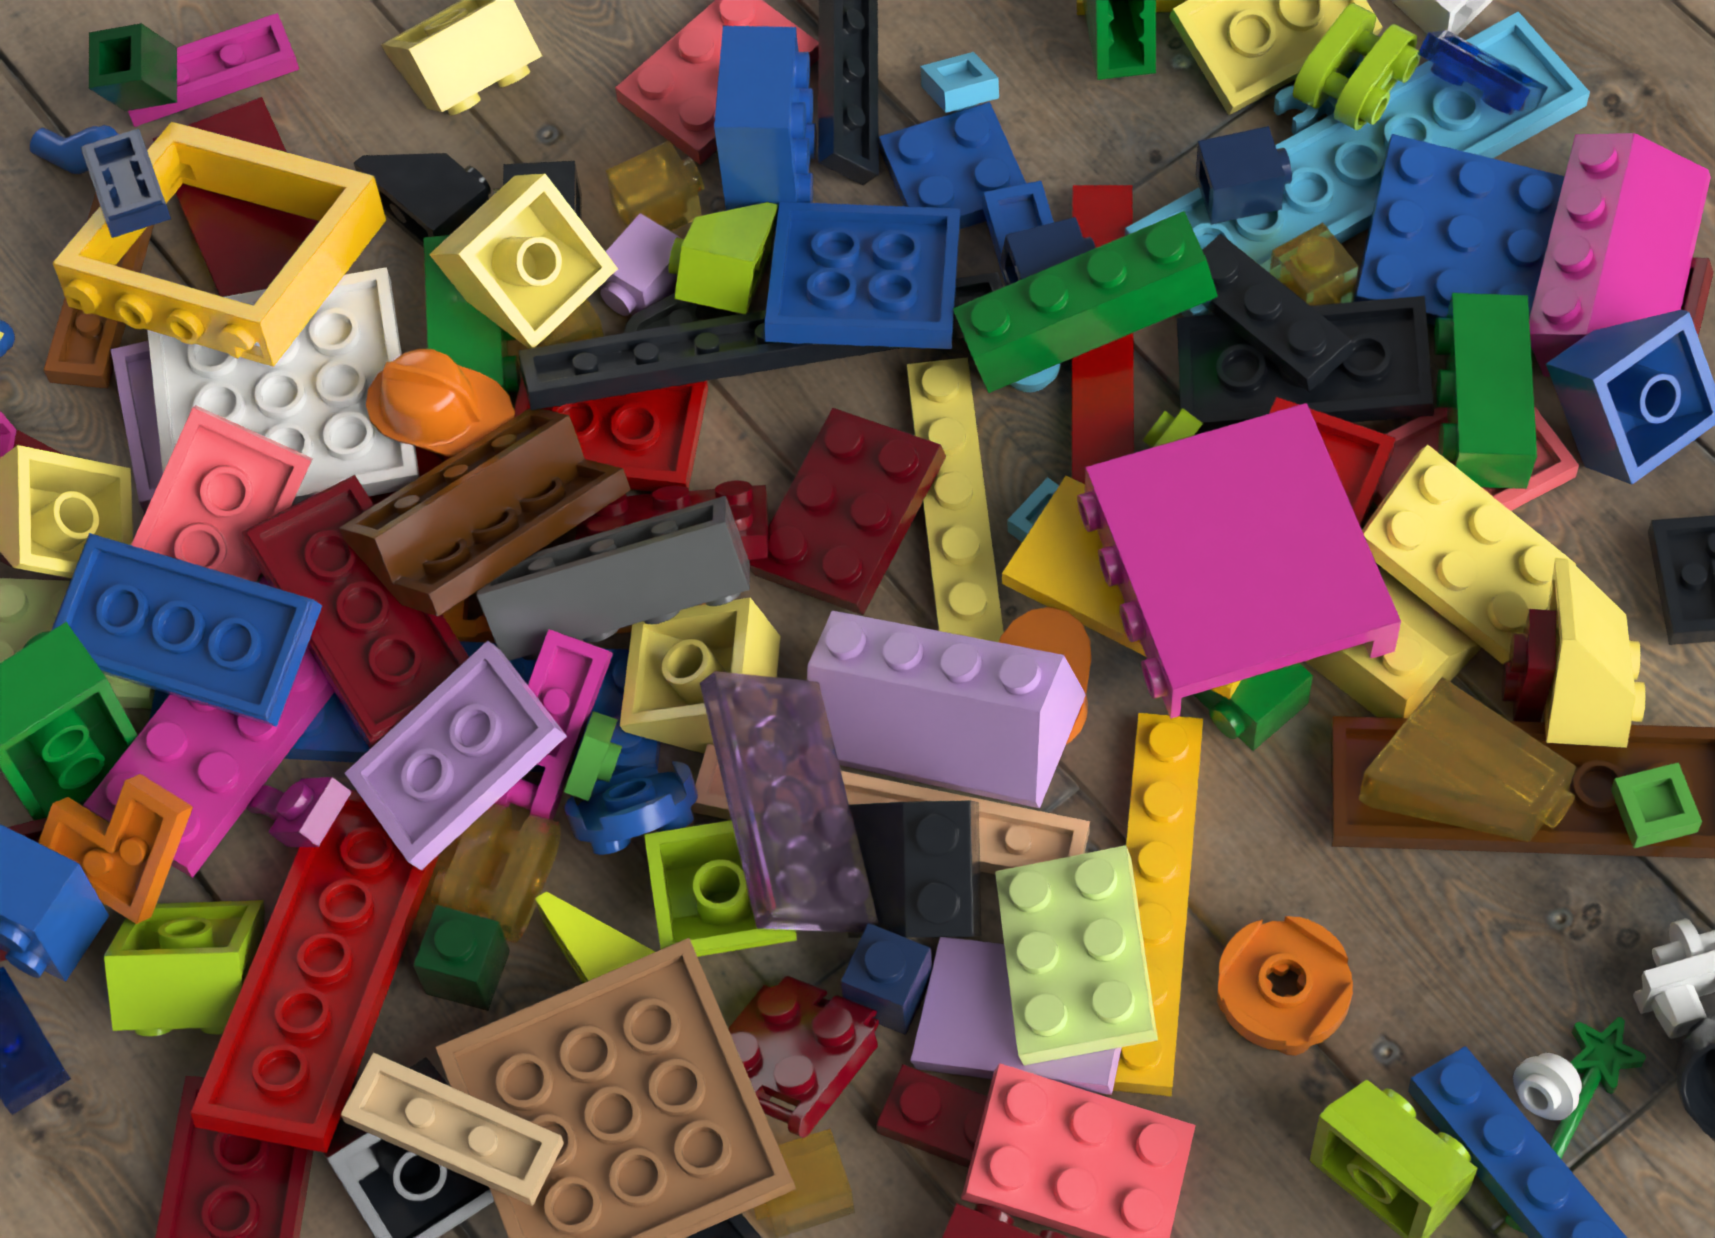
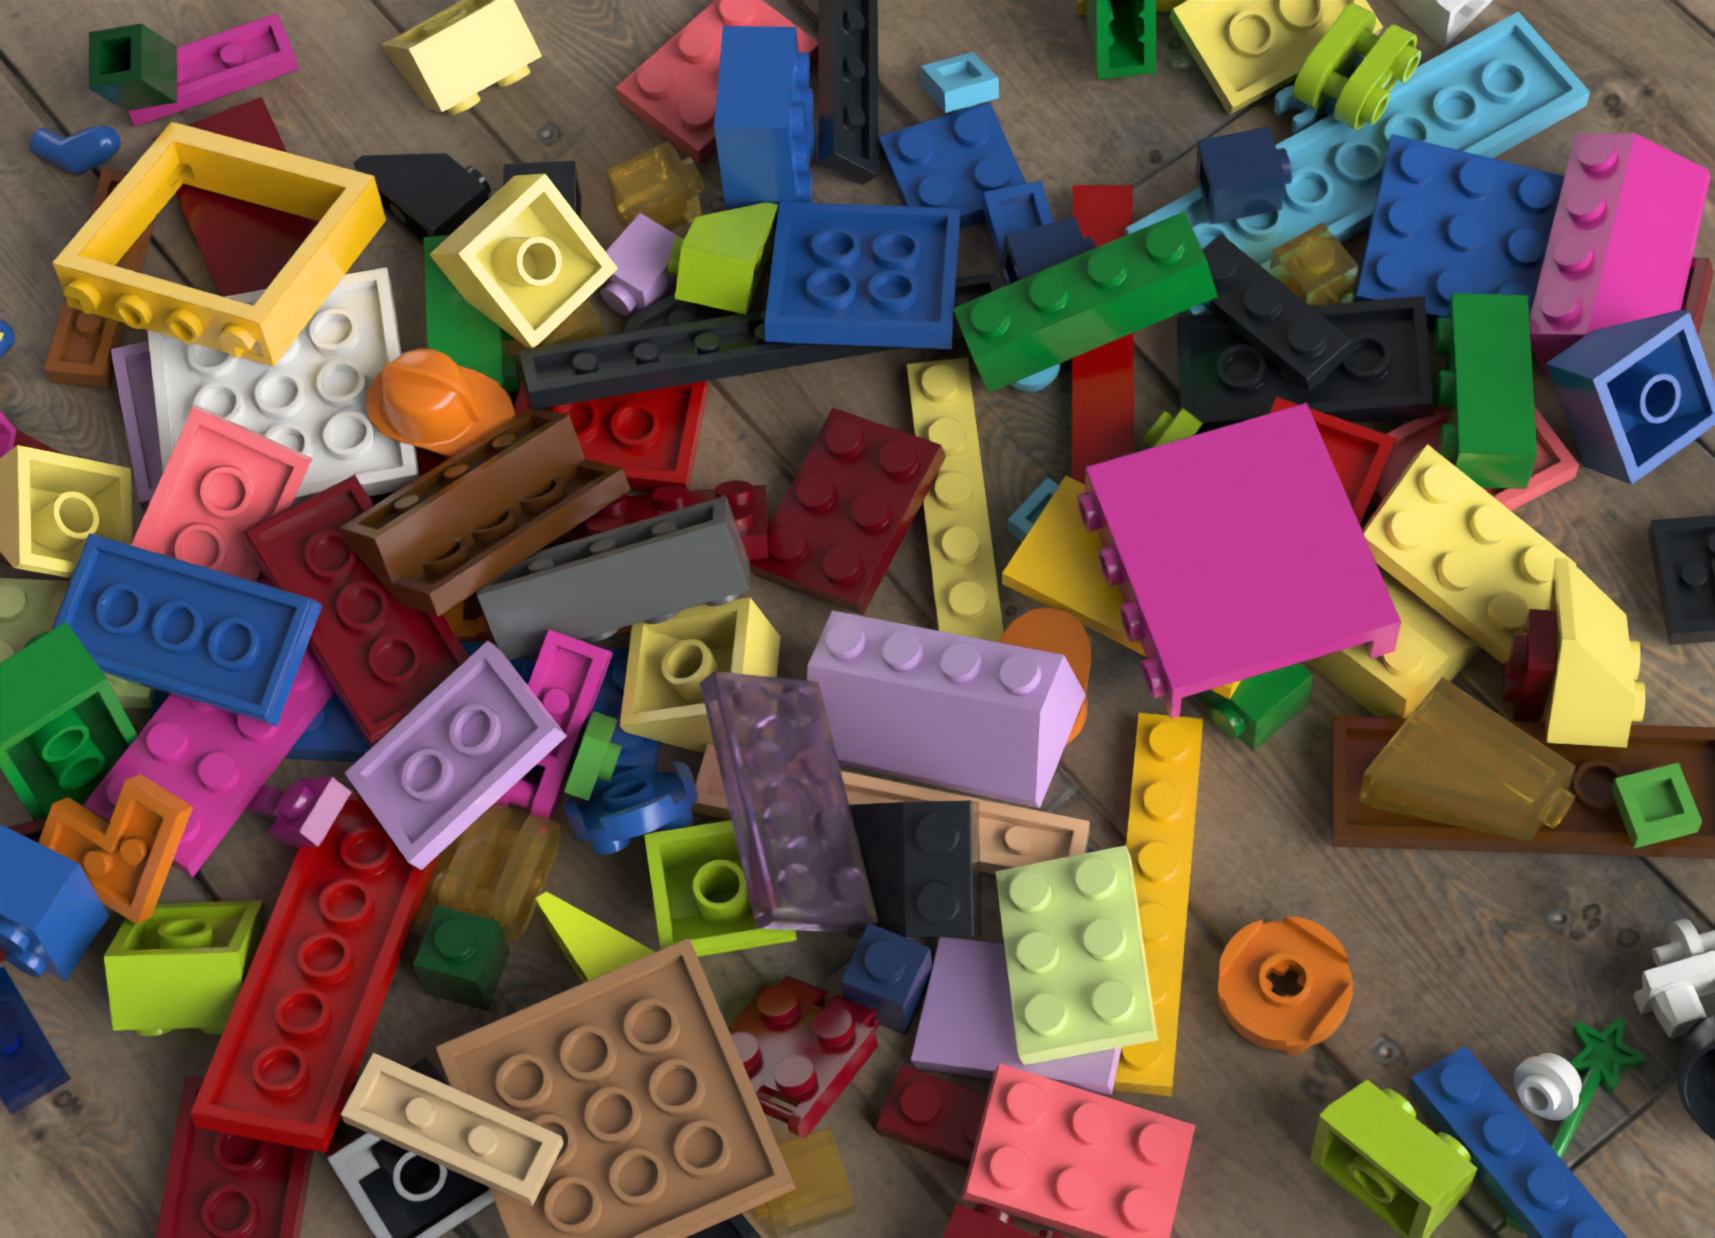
(125, 183): plate -> none
(1461, 61): clear blue plate -> none

